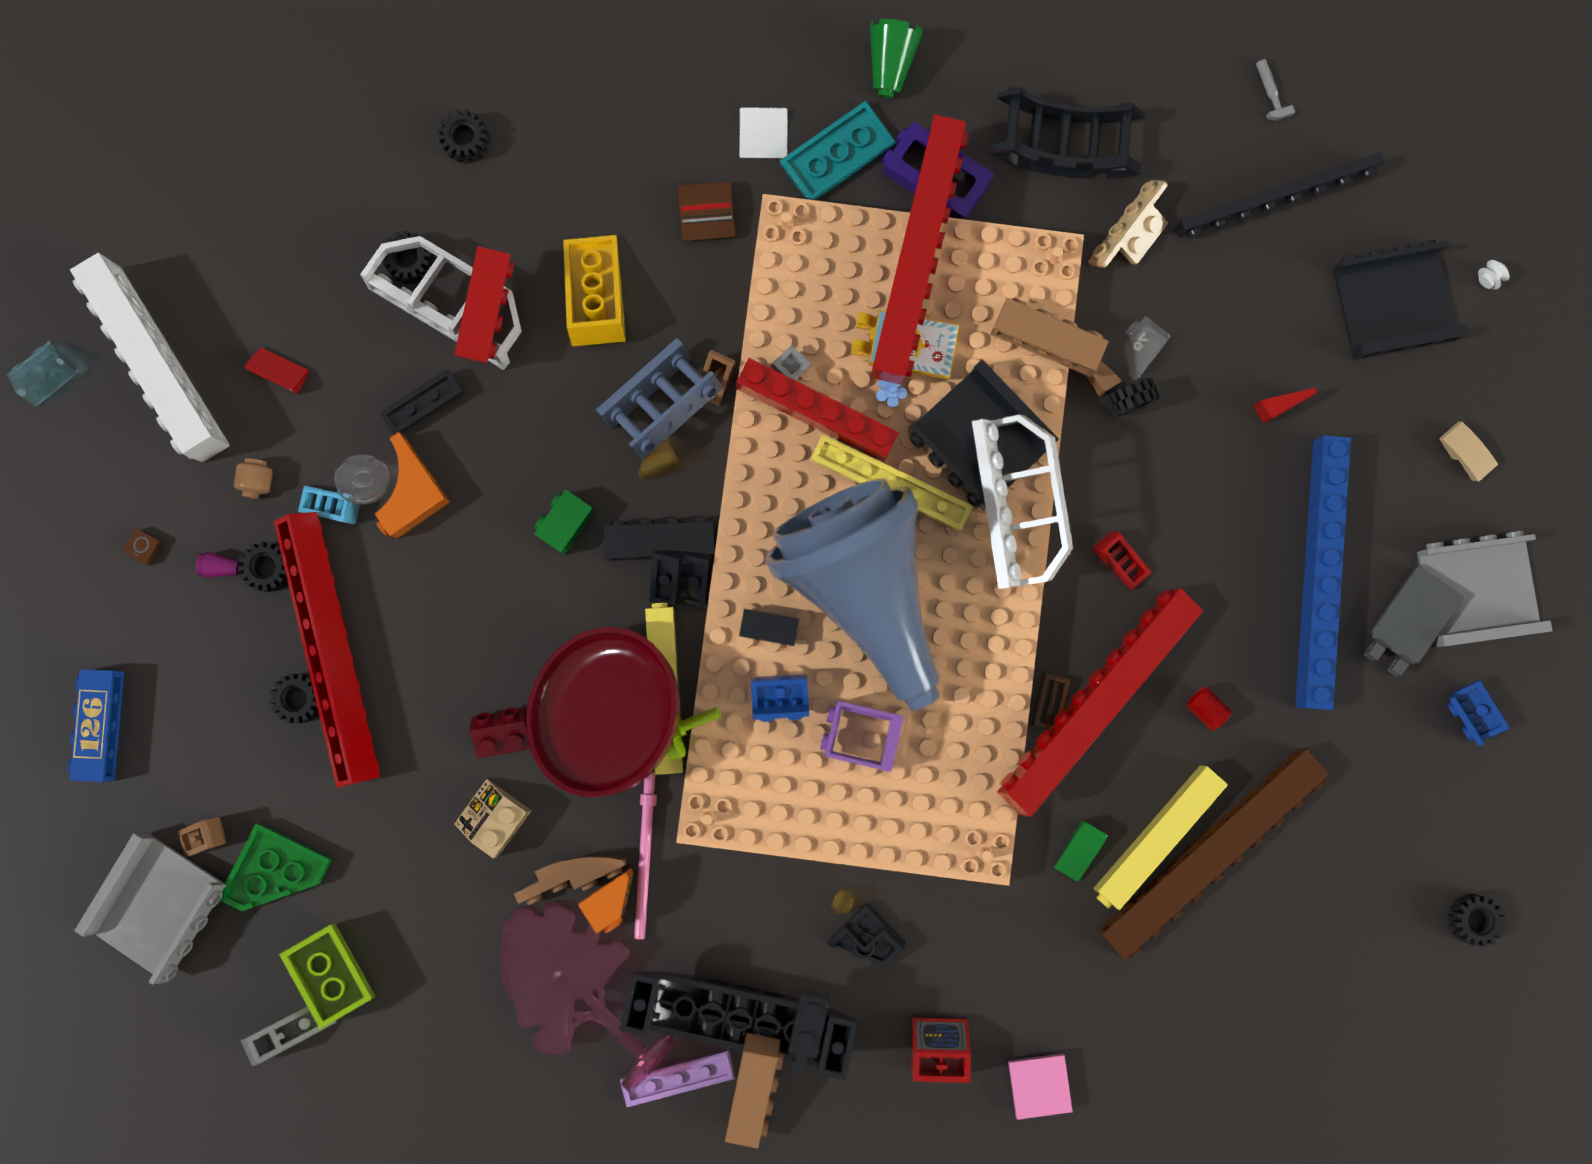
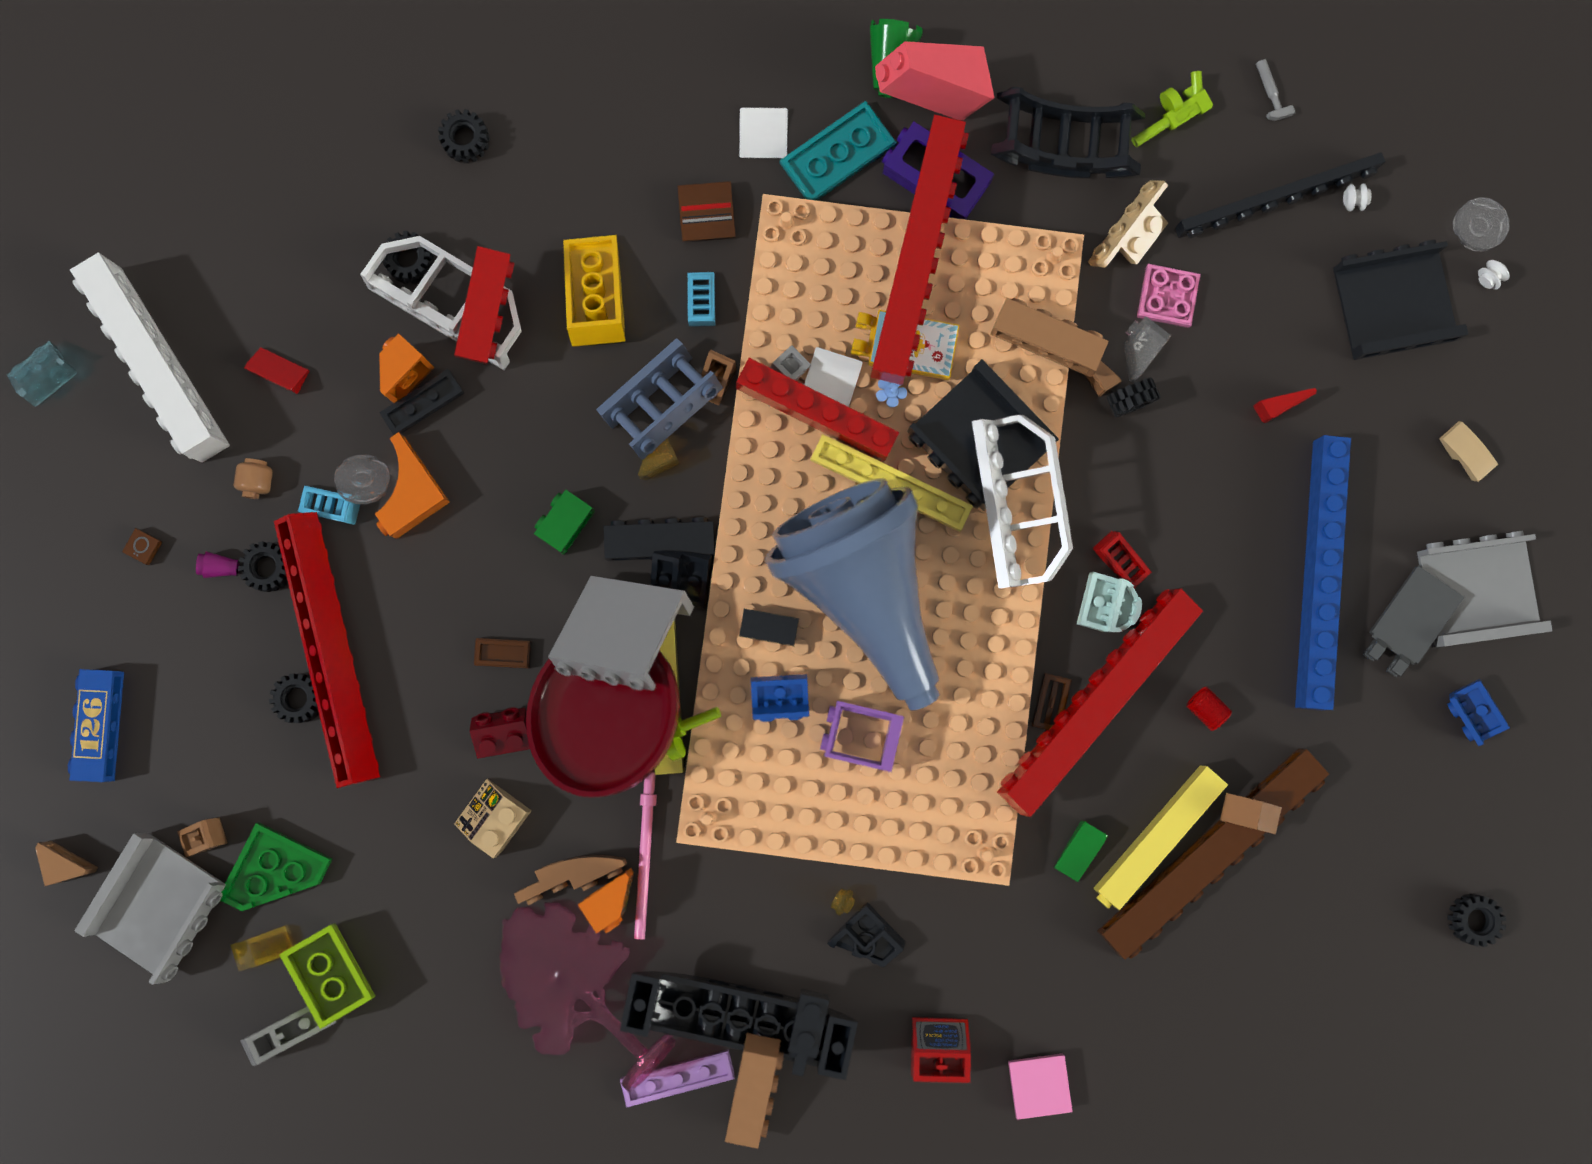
(60, 864): none -> medium nougat slope
(260, 948): none -> clear yellow slope
(401, 368): none -> orange slope
(502, 653): none -> reddish brown tile
(617, 631): none -> light grey panel
(701, 319): none -> medium azure slope
(833, 375): none -> white sticker
(937, 77): none -> coral slope
(1109, 604): none -> light aqua slope
(1168, 295): none -> bright pink tile
(1177, 110): none -> lime piece
(1250, 813): none -> medium nougat slope
(1356, 197): none -> white wheel
(1481, 224): none -> clear tile

